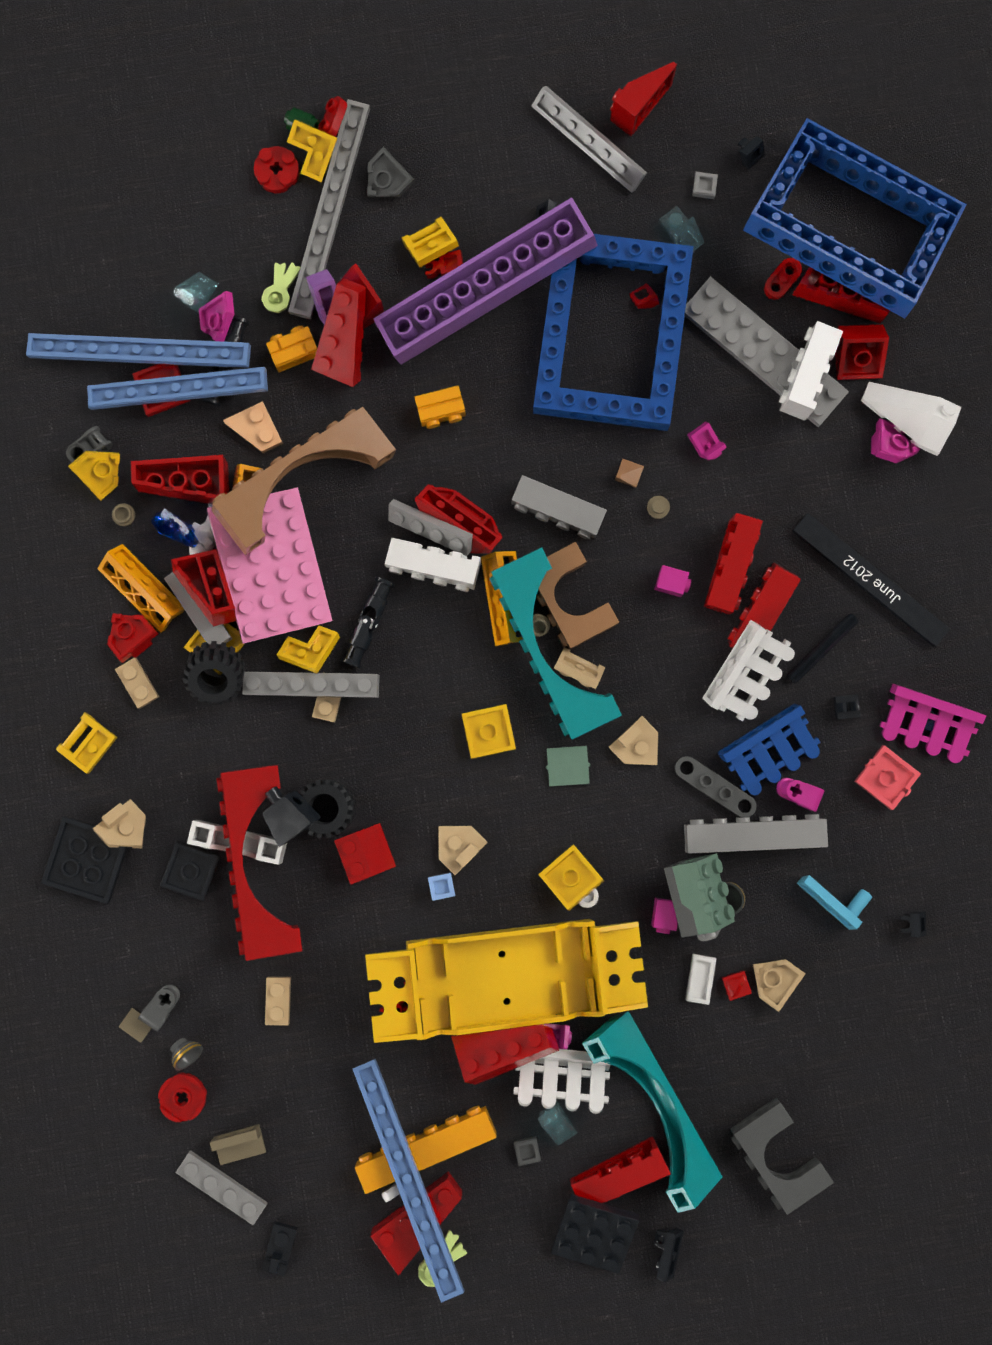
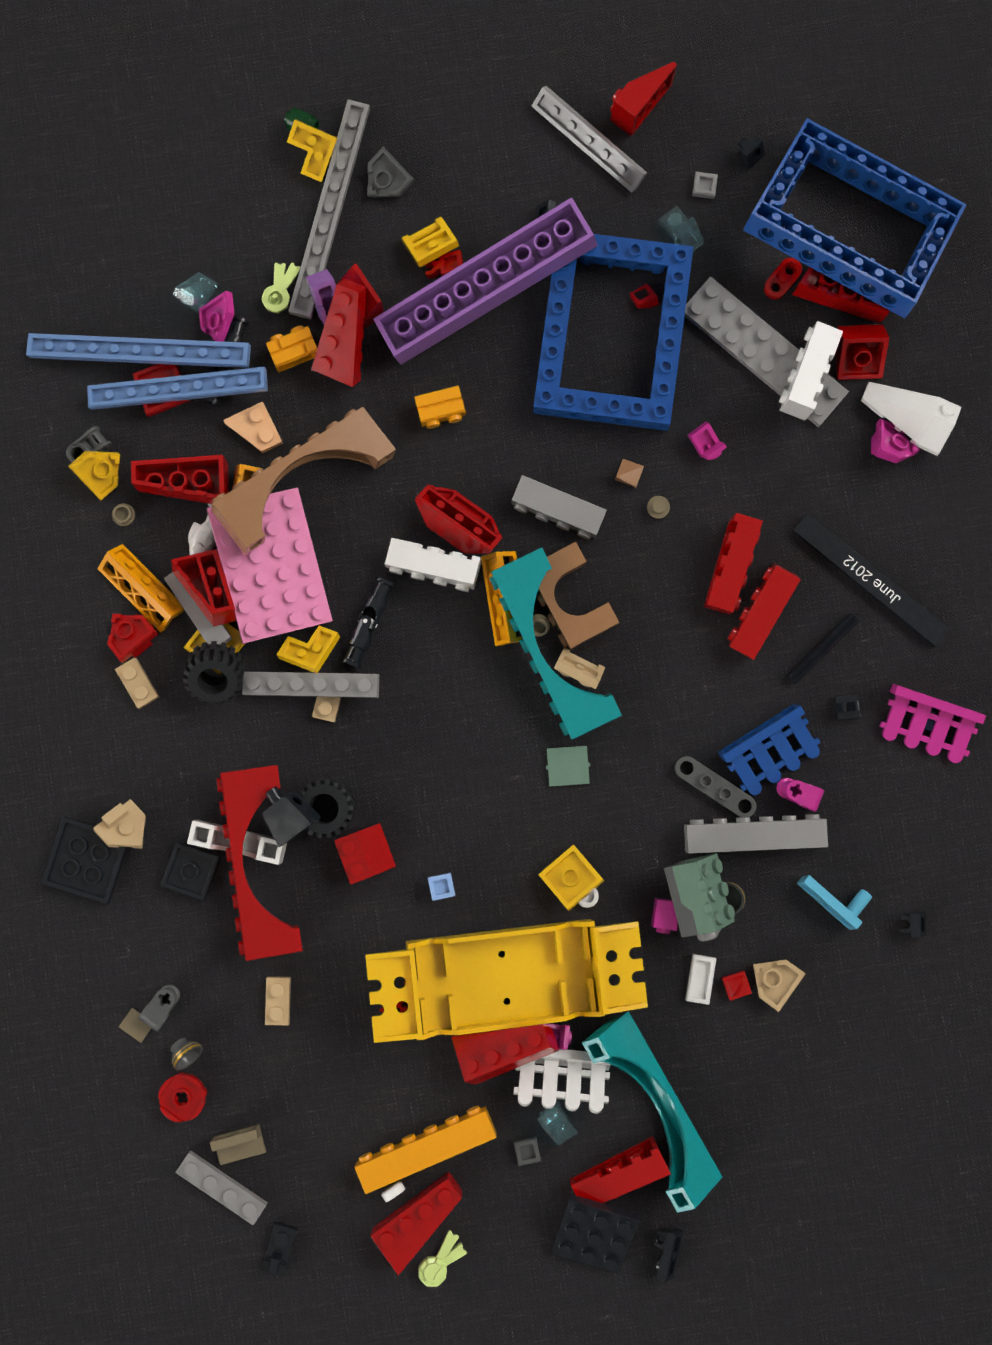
(91, 748): yellow plate -> none
(174, 528): clear blue plate -> none
(270, 158): red plate -> none
(333, 116): red plate -> none
(408, 1181): medium blue plate -> none
(430, 527): light grey plate -> none
(458, 846): tan plate -> none
(488, 731): yellow plate -> none
(637, 744): tan plate -> none
(672, 581): dark pink brick -> none
(737, 666): white fence -> none
(789, 1189): dark grey arch -> none
(887, 777): coral plate -> none

